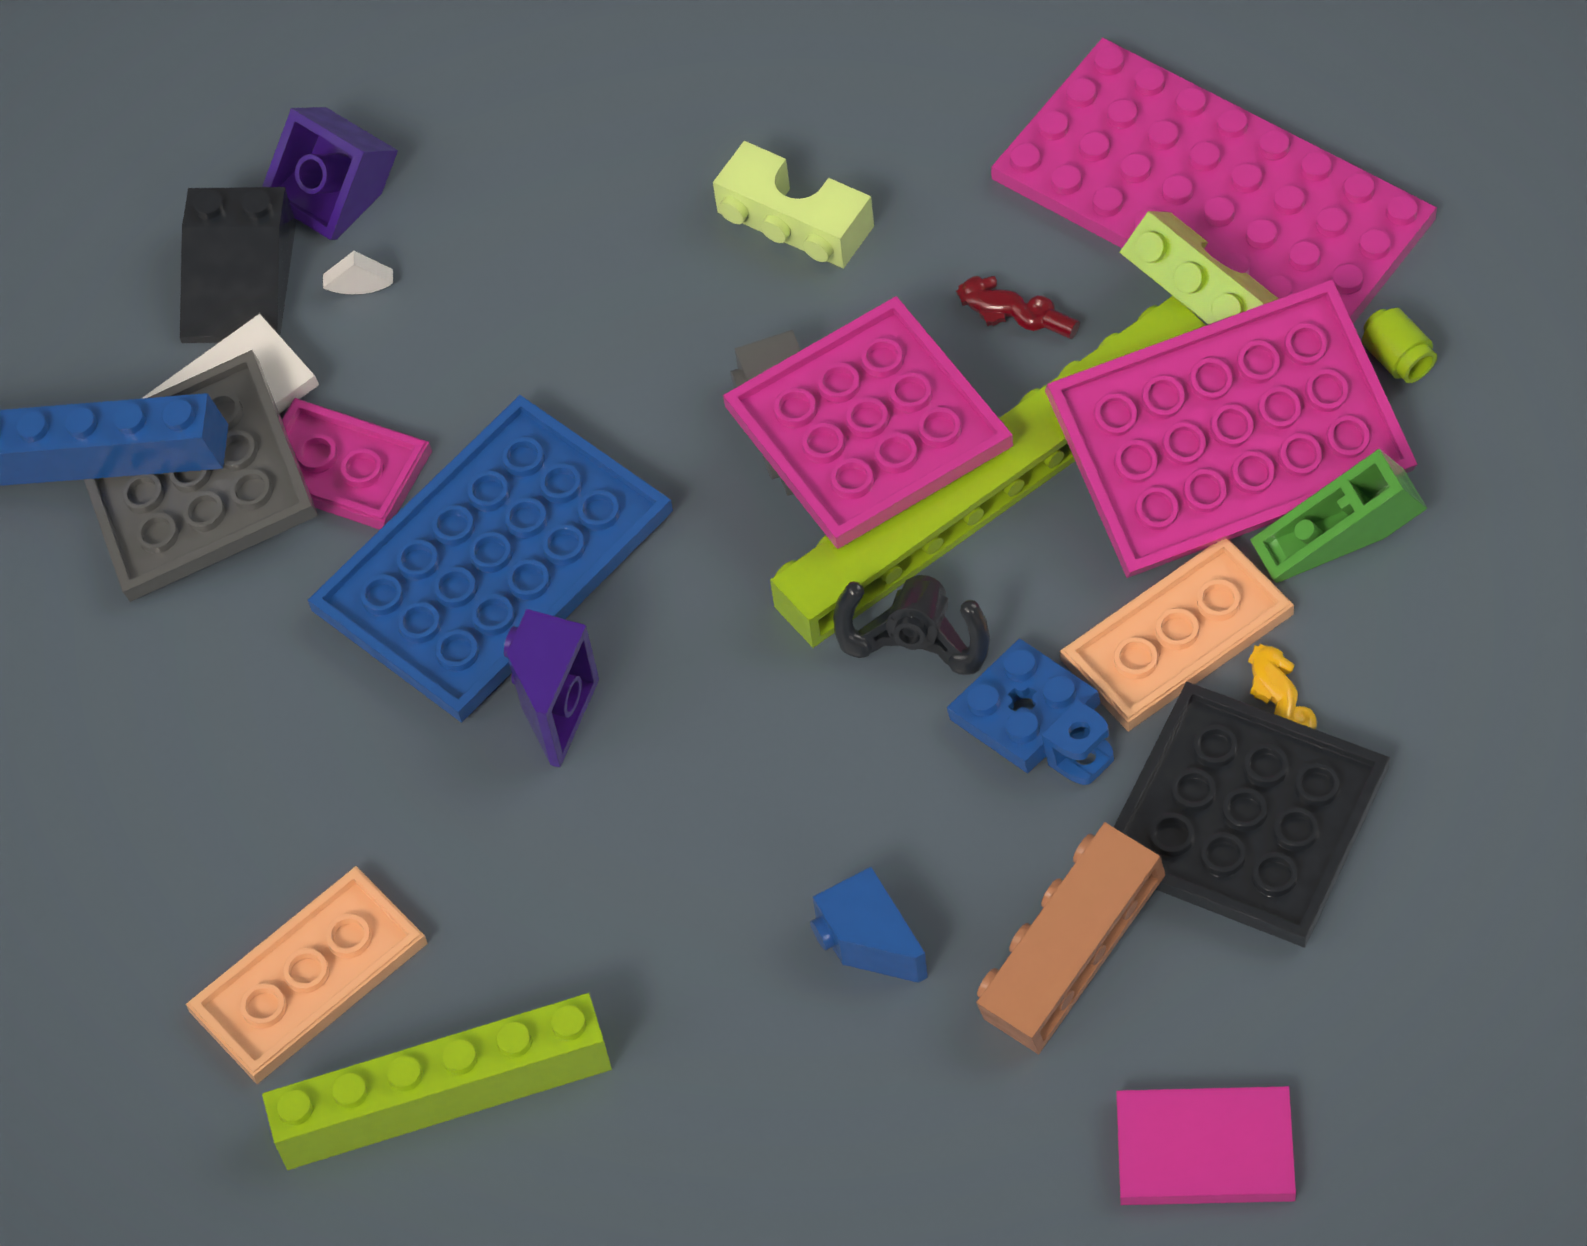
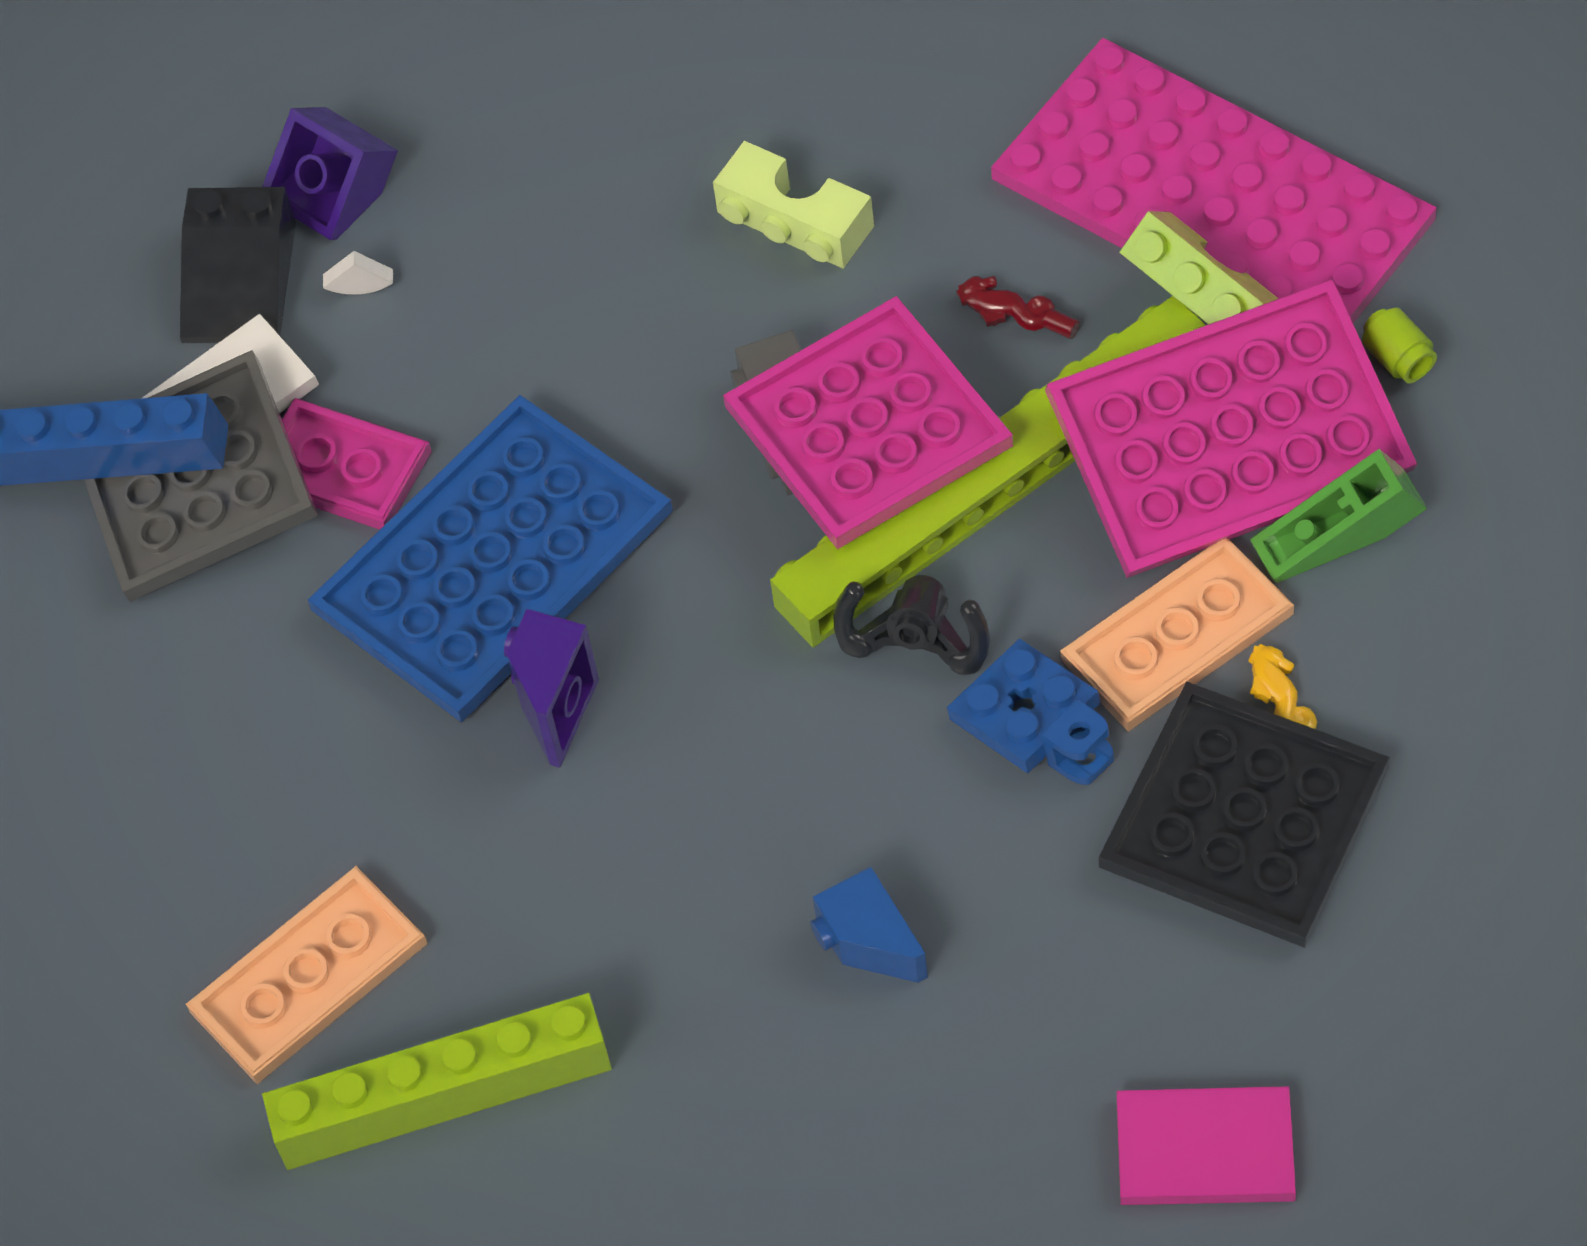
(1069, 937): nougat brick -> none

